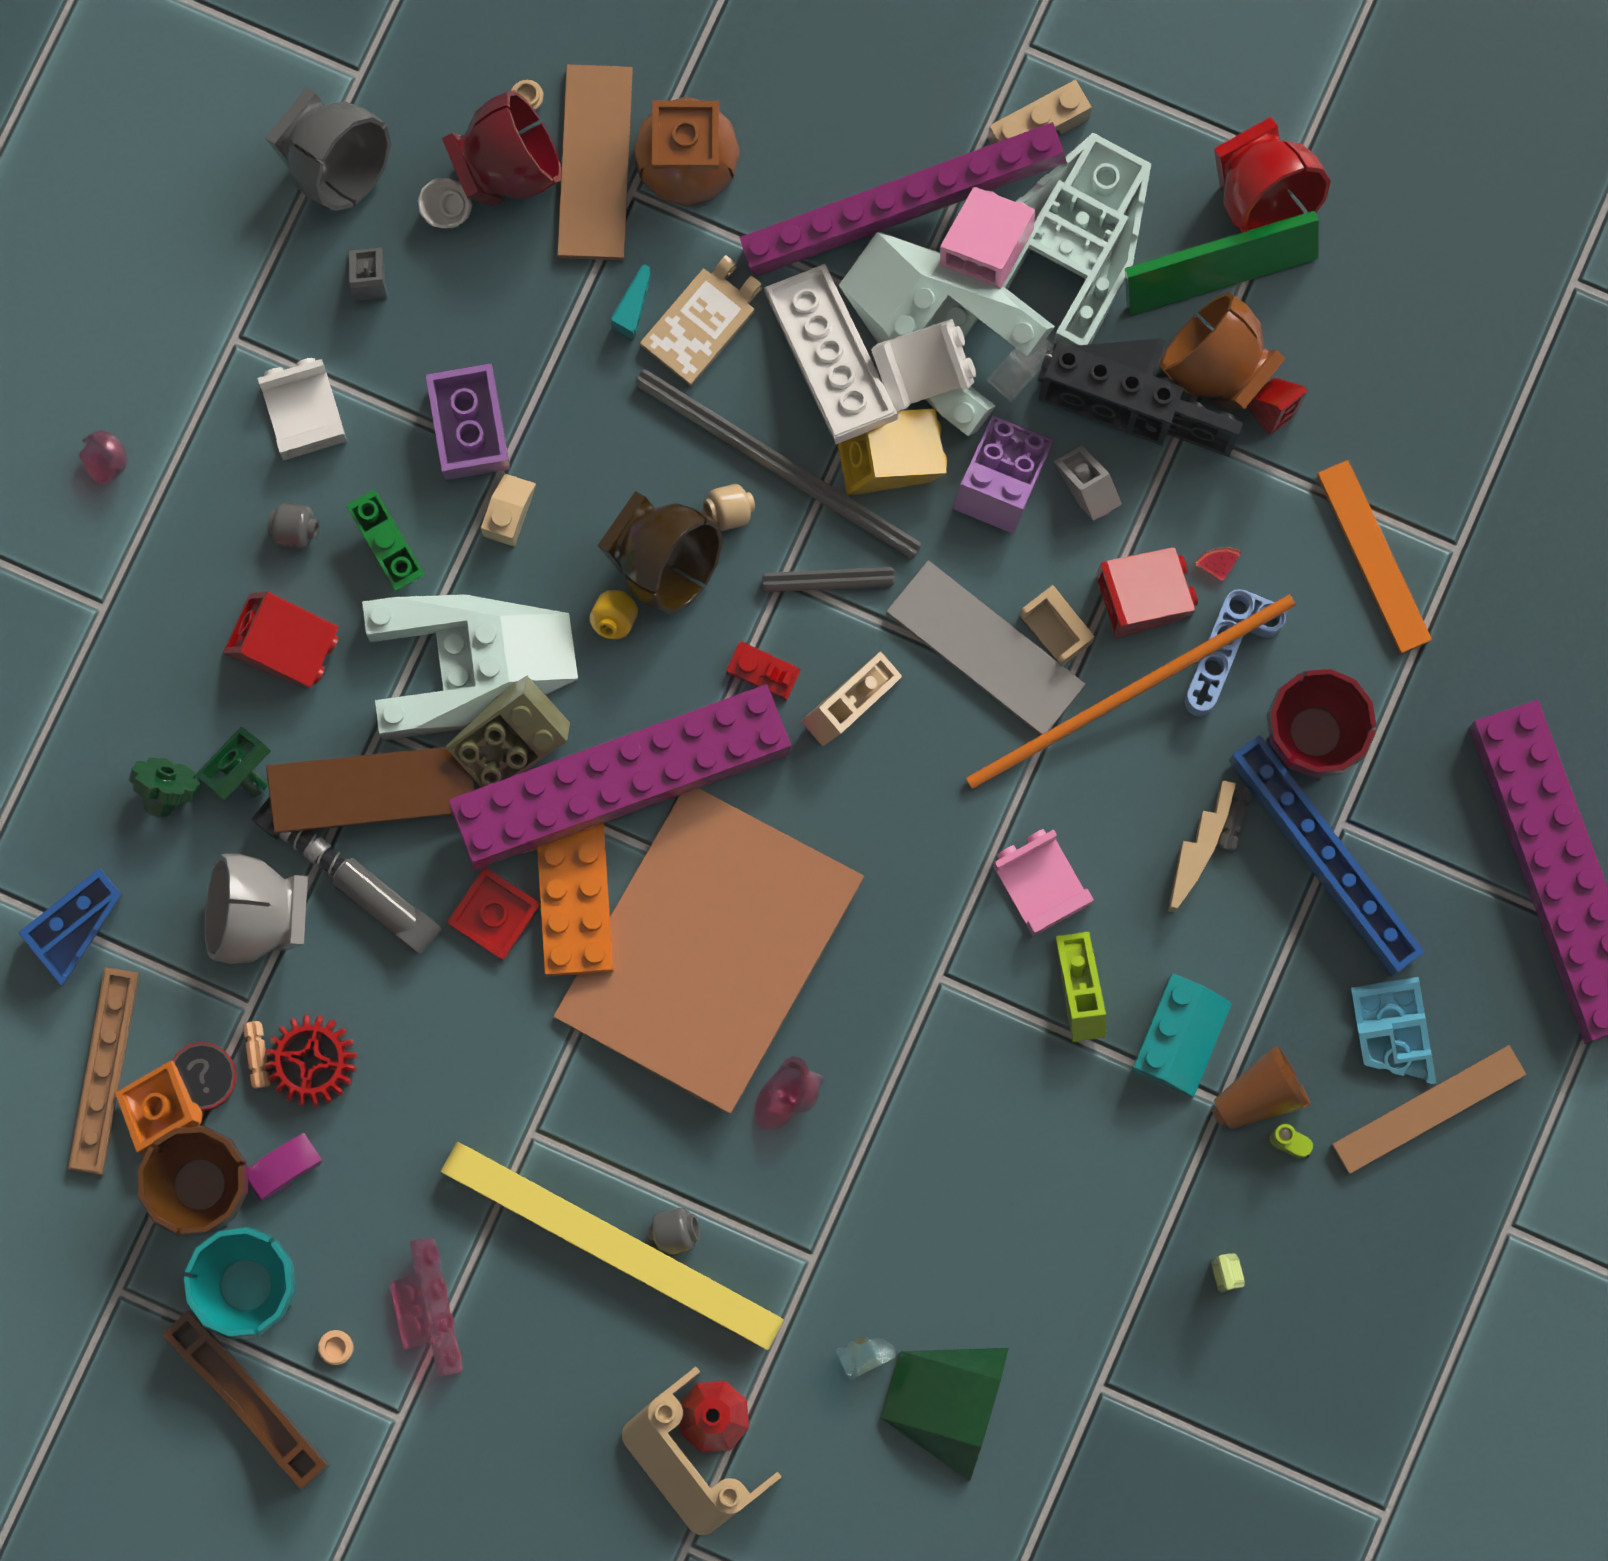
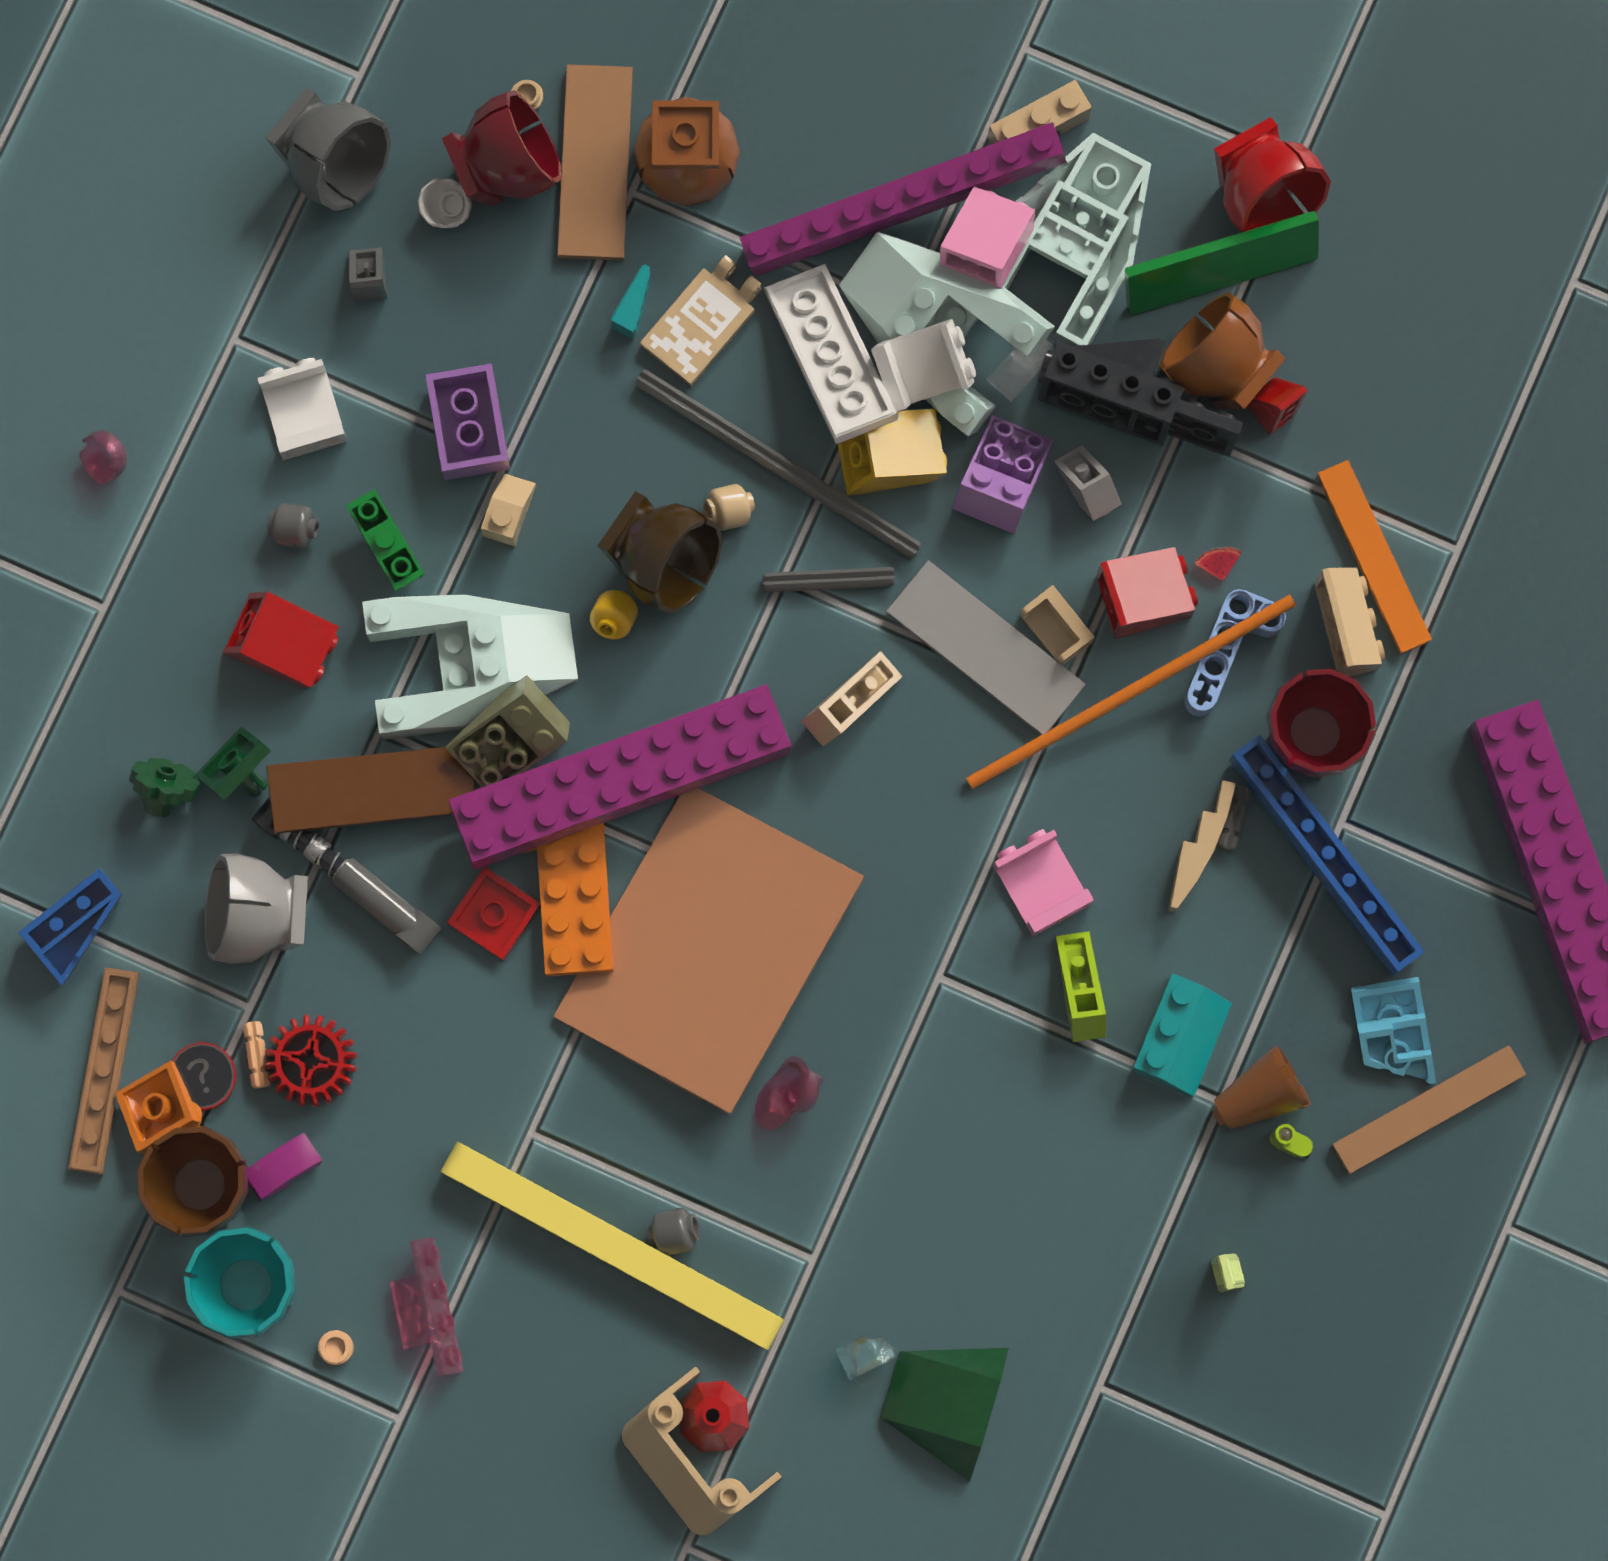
(246, 1399): reddish brown arch -> none
(762, 668): red plate -> none
(1348, 621): none -> tan slope

